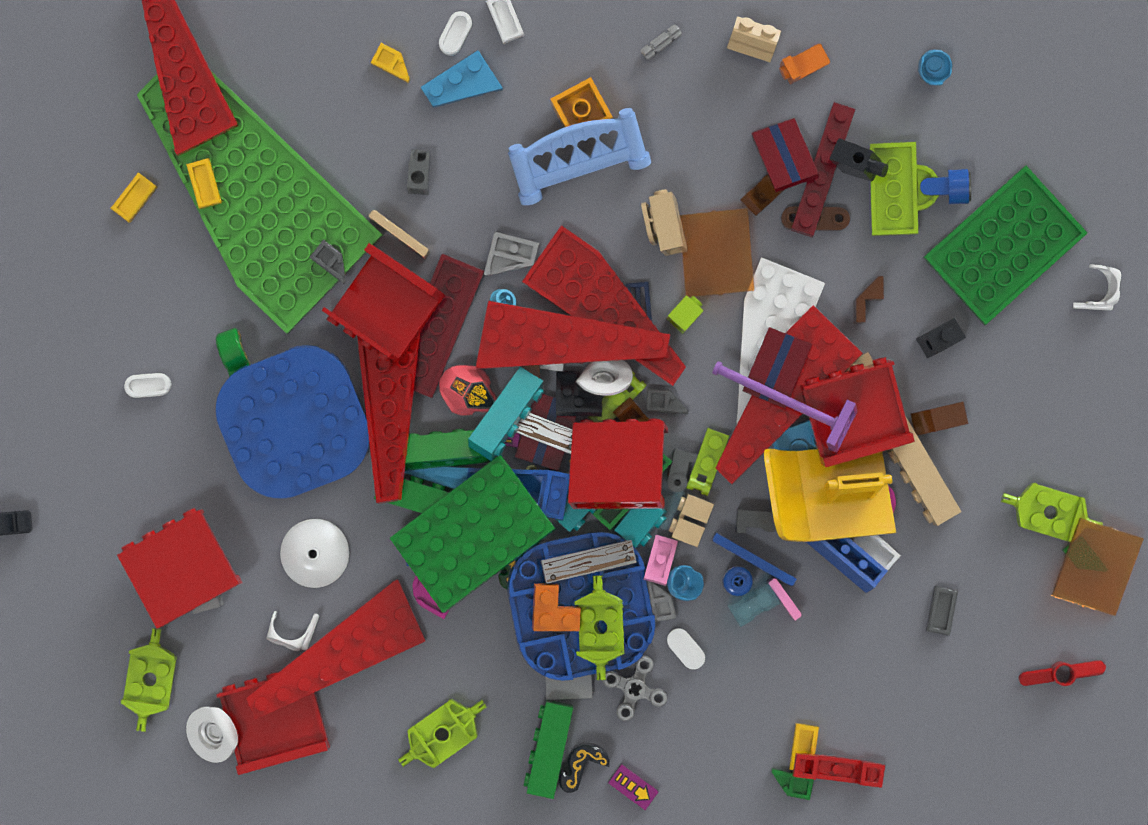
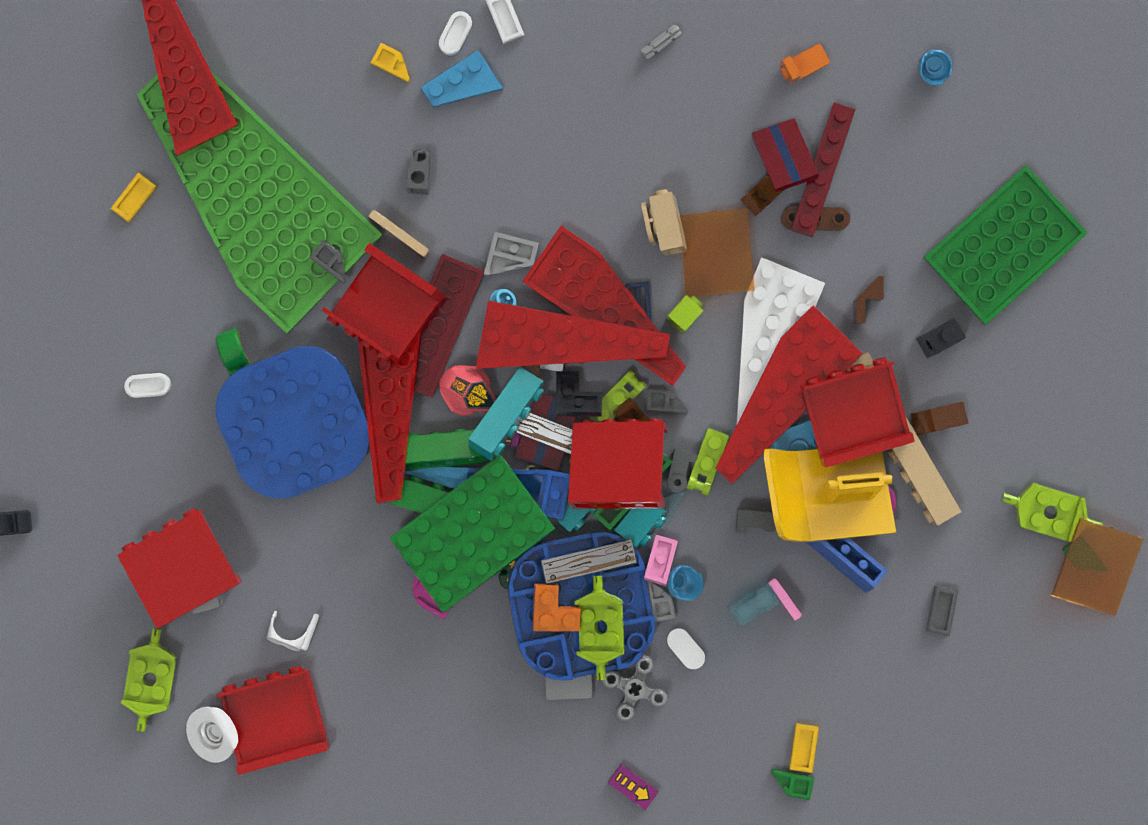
(204, 183): yellow tile -> none
(331, 553): white dish -> none
(363, 639): red wing -> none
(458, 722): lime plate -> none
(533, 177): light blue piece -> none
(549, 750): green brick -> none
(577, 760): black animal -> none
(580, 104): light orange brick -> none
(606, 377): white hat -> none
(685, 530): tan piece -> none
(729, 579): blue head -> none
(753, 559): blue tile -> none
(754, 39): tan brick -> none
(778, 364): dark red tile -> none
(838, 769): red slope -> none
(839, 425): medium lavender tile -> none
(857, 161): black torso -> none
(878, 550): white tile -> none
(910, 189): lime plate -> none
(1049, 675): red piece -> none
(1112, 297): white helmet -> none

